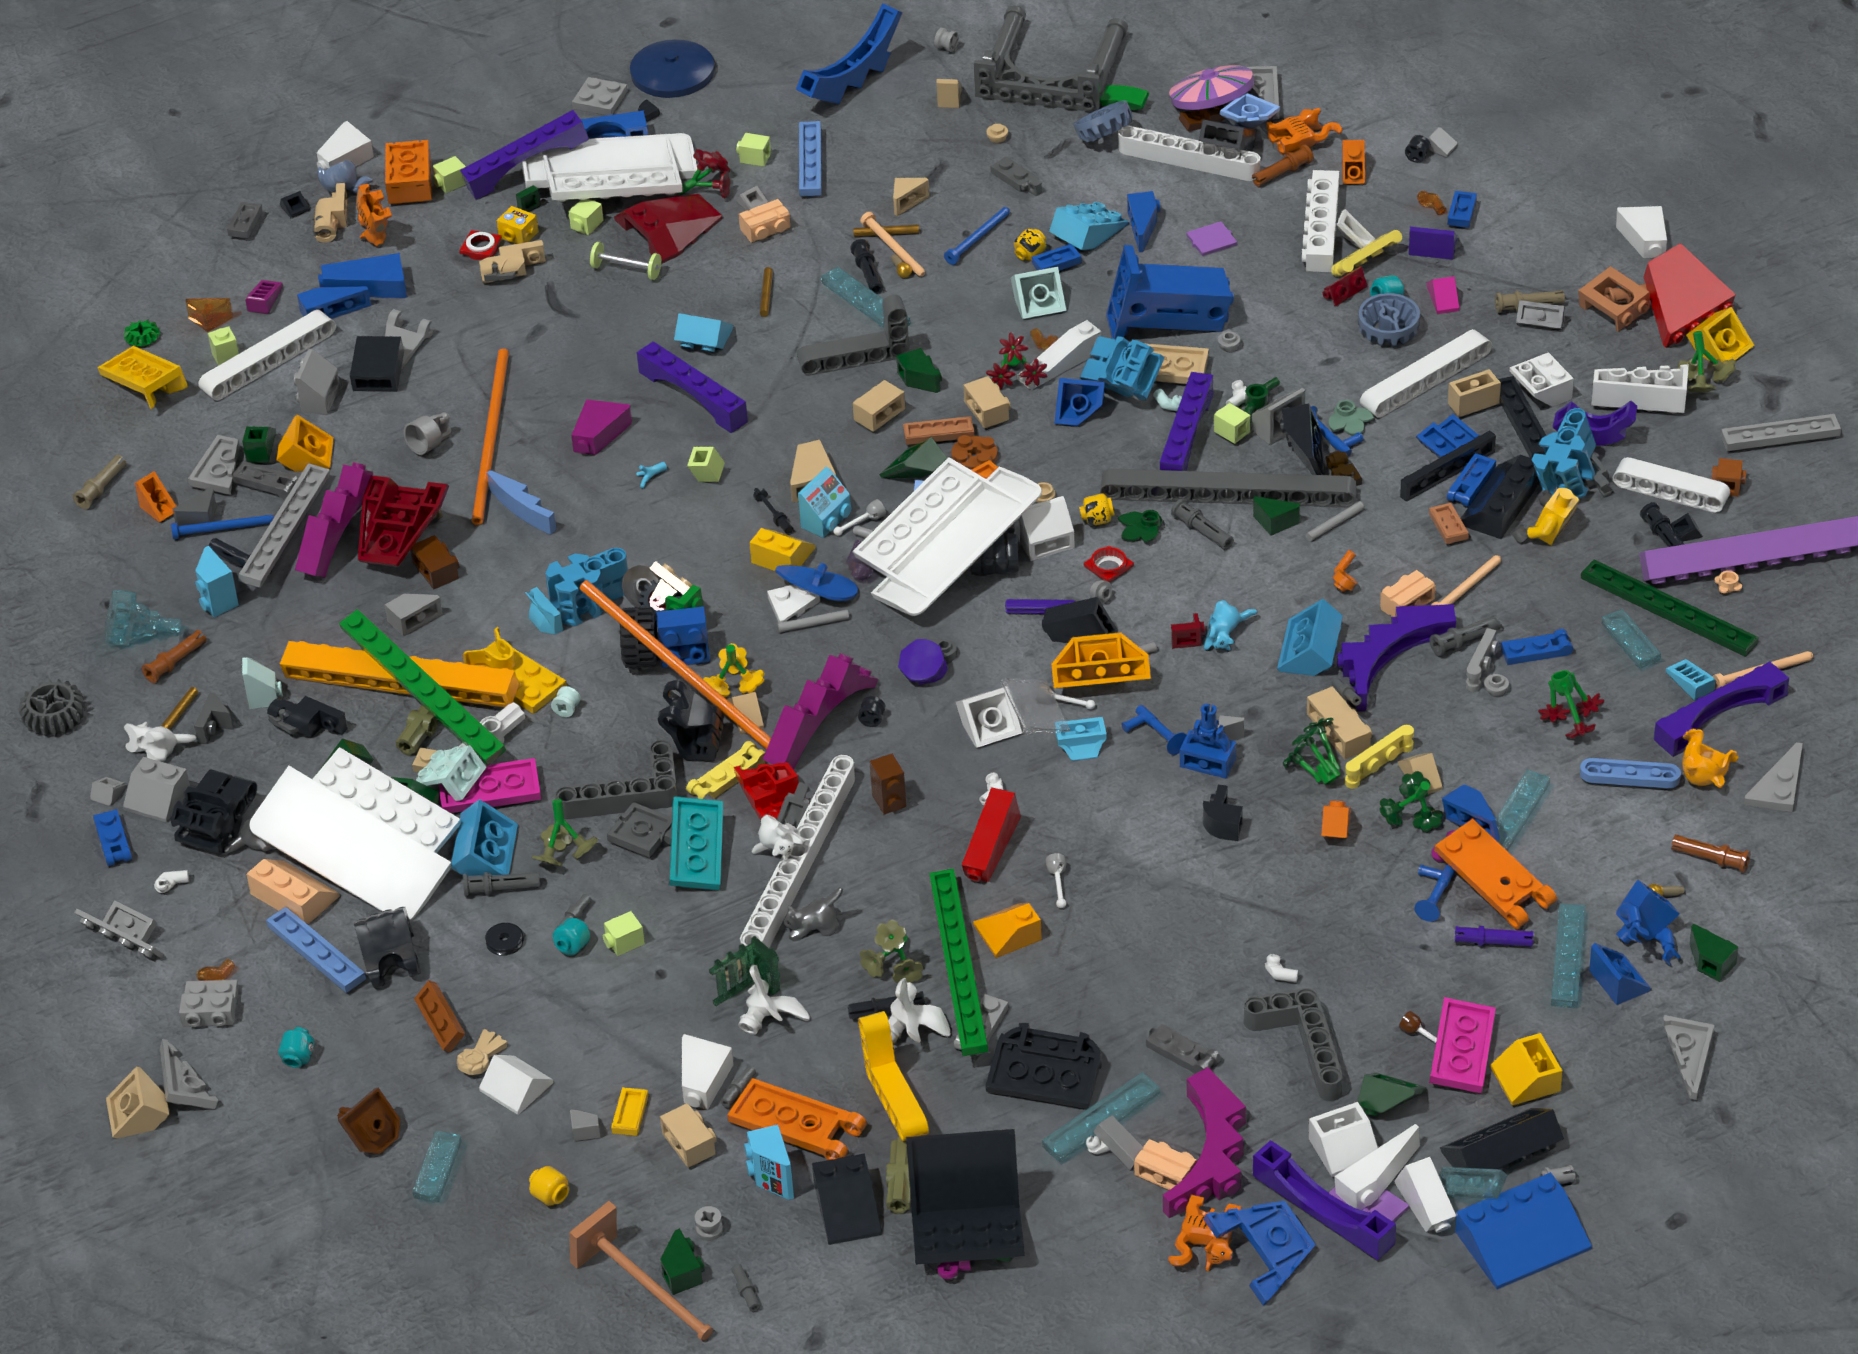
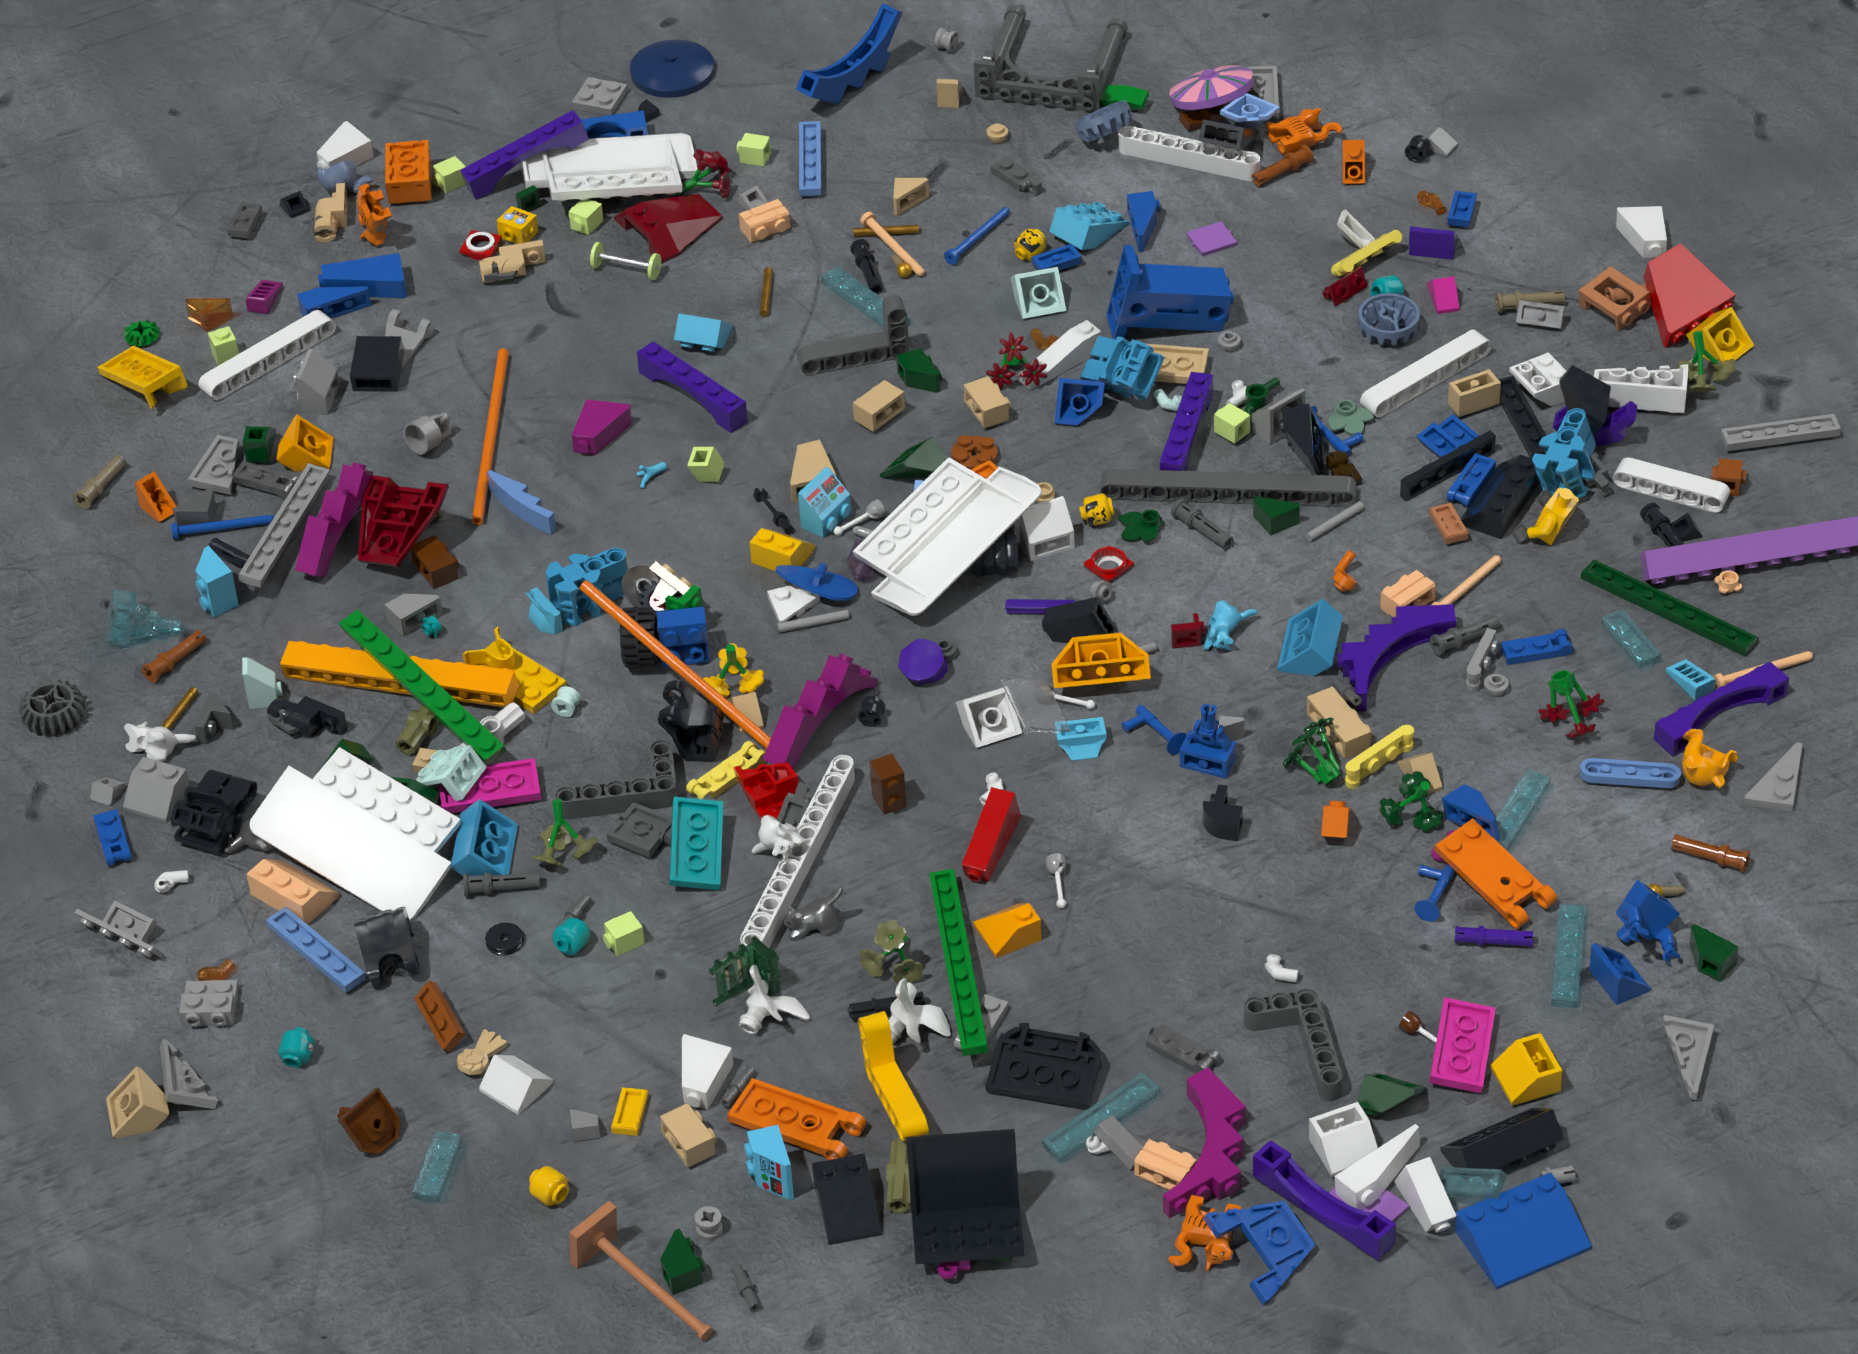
(431, 626): none -> teal plate
(938, 429): nougat plate -> none
(1322, 221): white brick -> none
(1586, 393): none -> black slope

